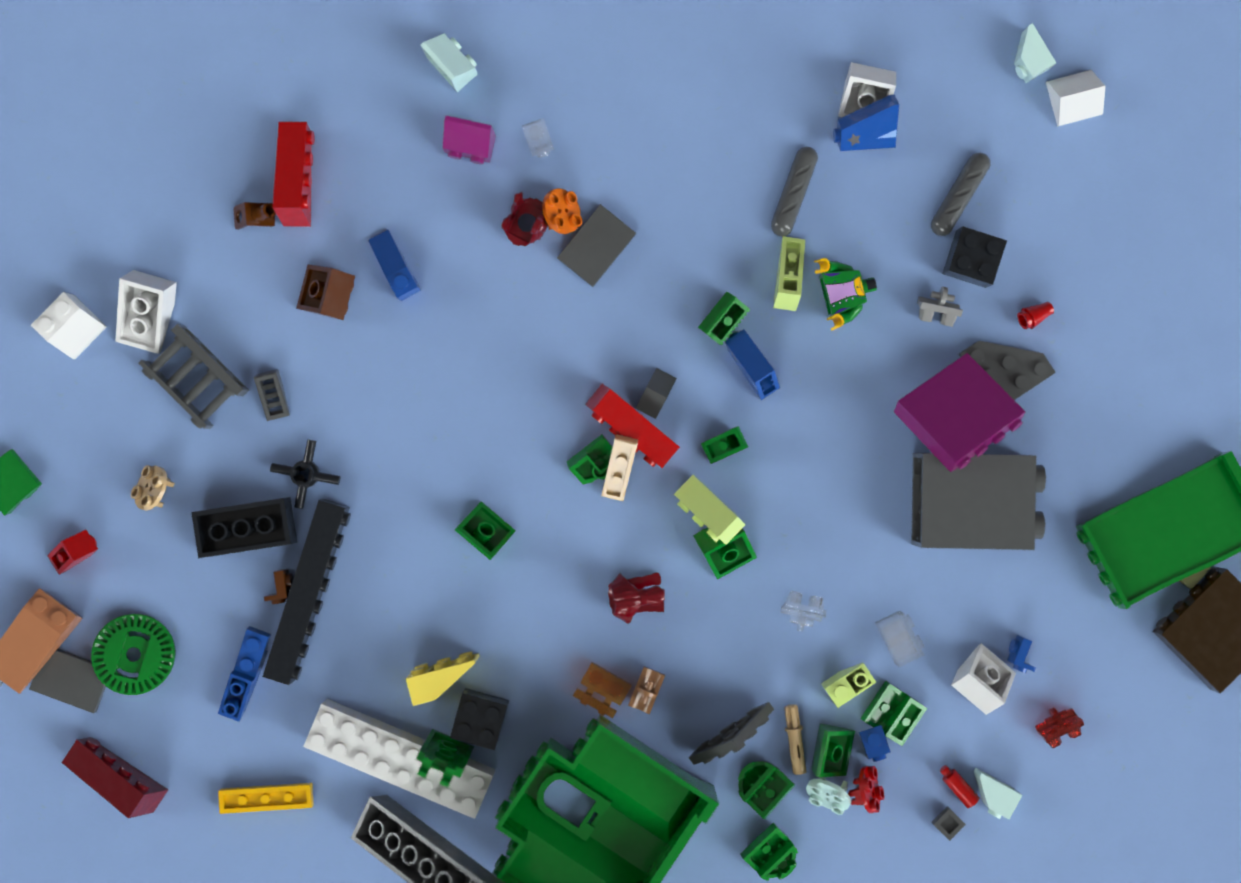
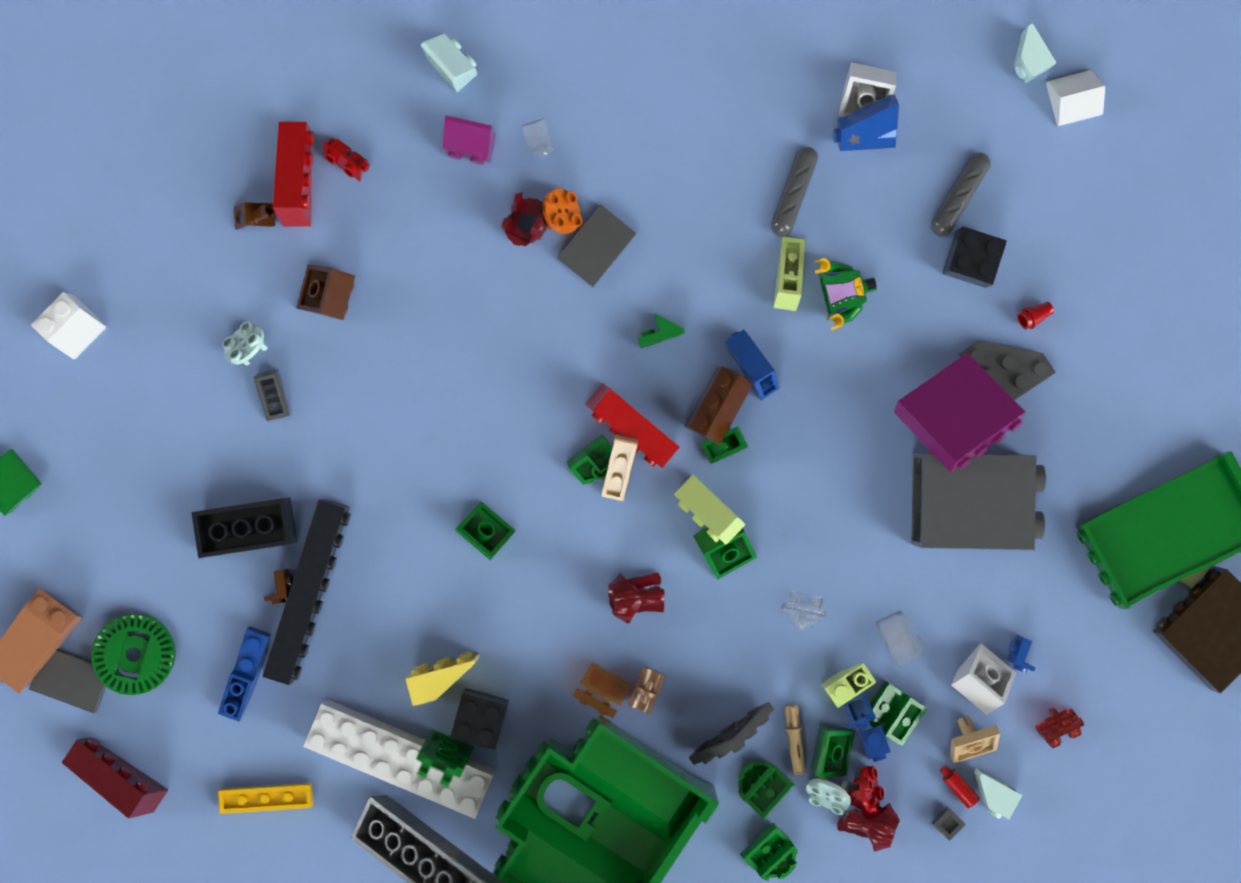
(72, 551): red slope -> none
(144, 310): white slope -> none
(151, 487): tan plate -> none
(199, 354): dark grey fence -> none
(244, 343): none -> light aqua plate
(299, 480): black bar -> none
(336, 153): none -> red hinge
(394, 265): blue slope -> none
(656, 393): dark grey slope -> none
(666, 329): none -> green slope
(718, 404): none -> reddish brown slope
(724, 318): green brick -> none
(859, 712): none -> blue bracket
(878, 826): none -> dark red piece
(949, 310): light grey hips -> none
(973, 742): none -> tan tile

